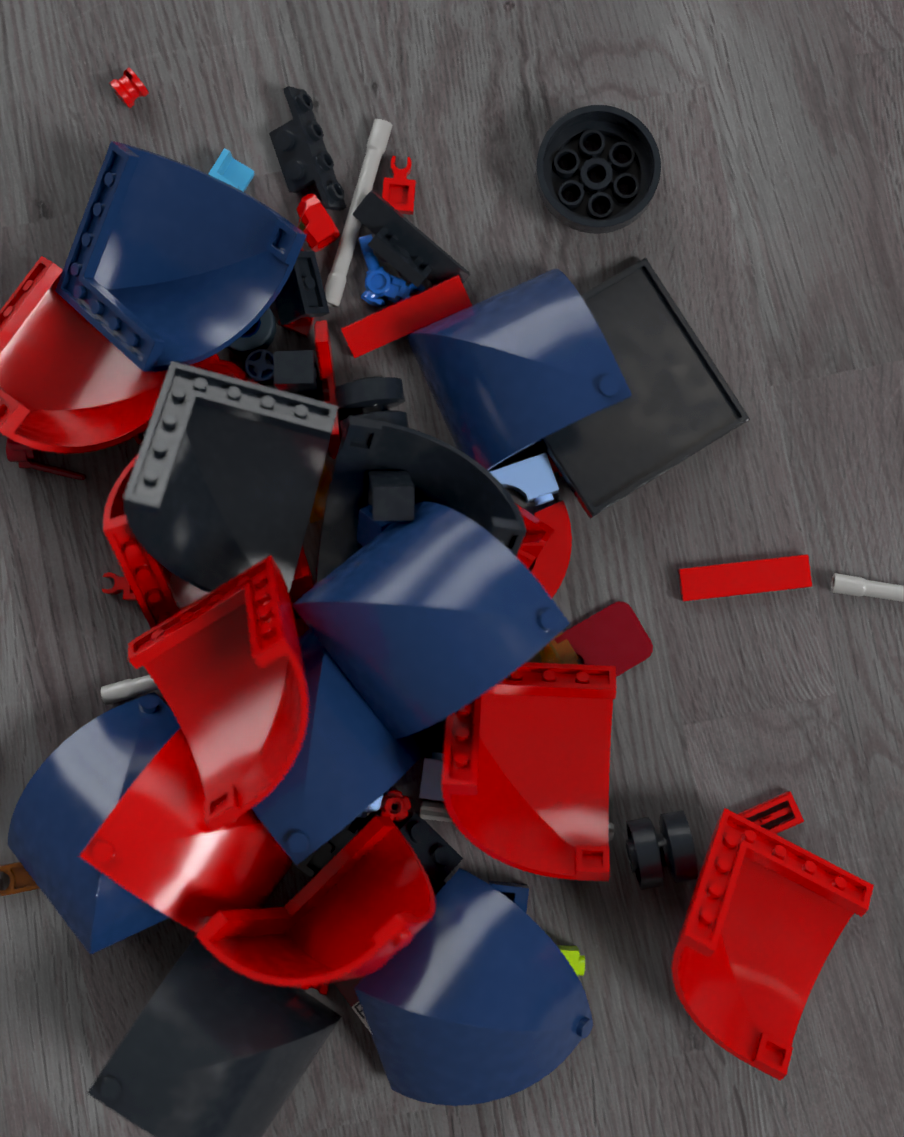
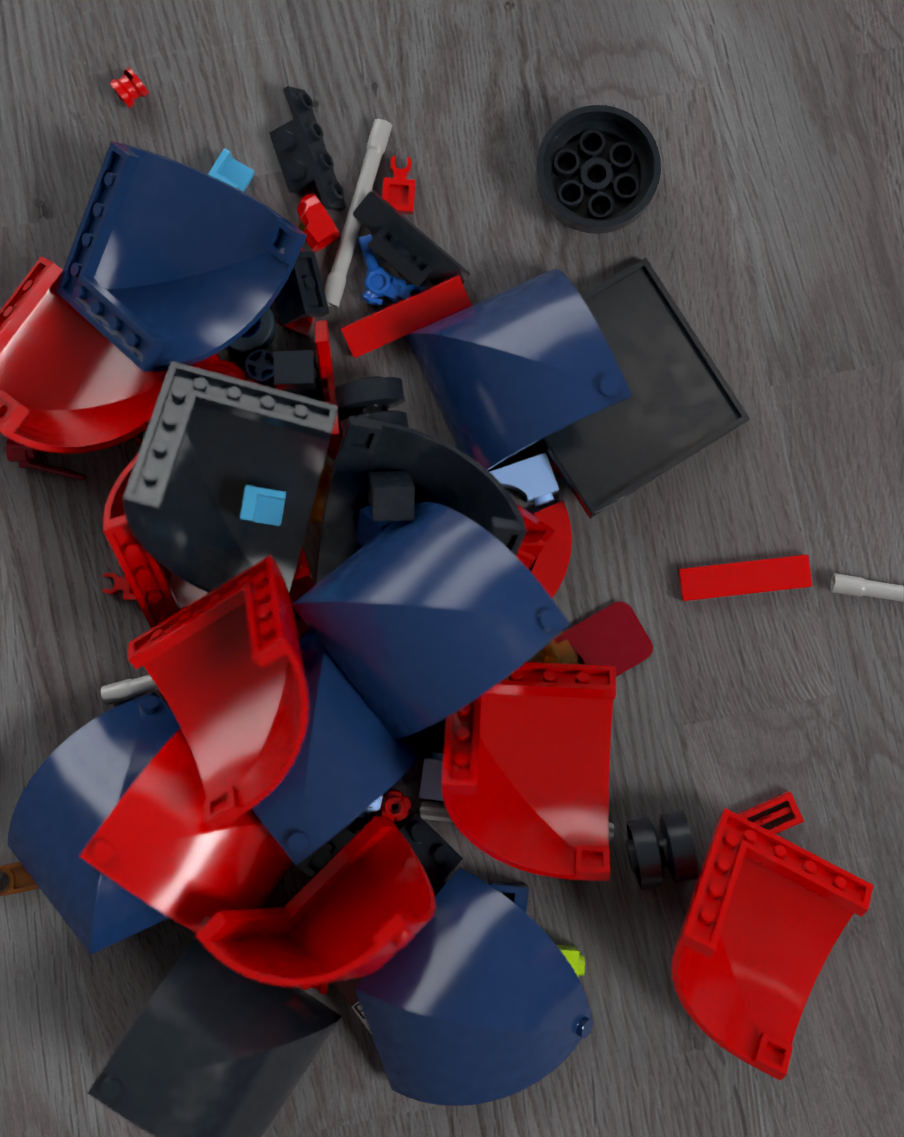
(263, 505): none -> dark azure panel

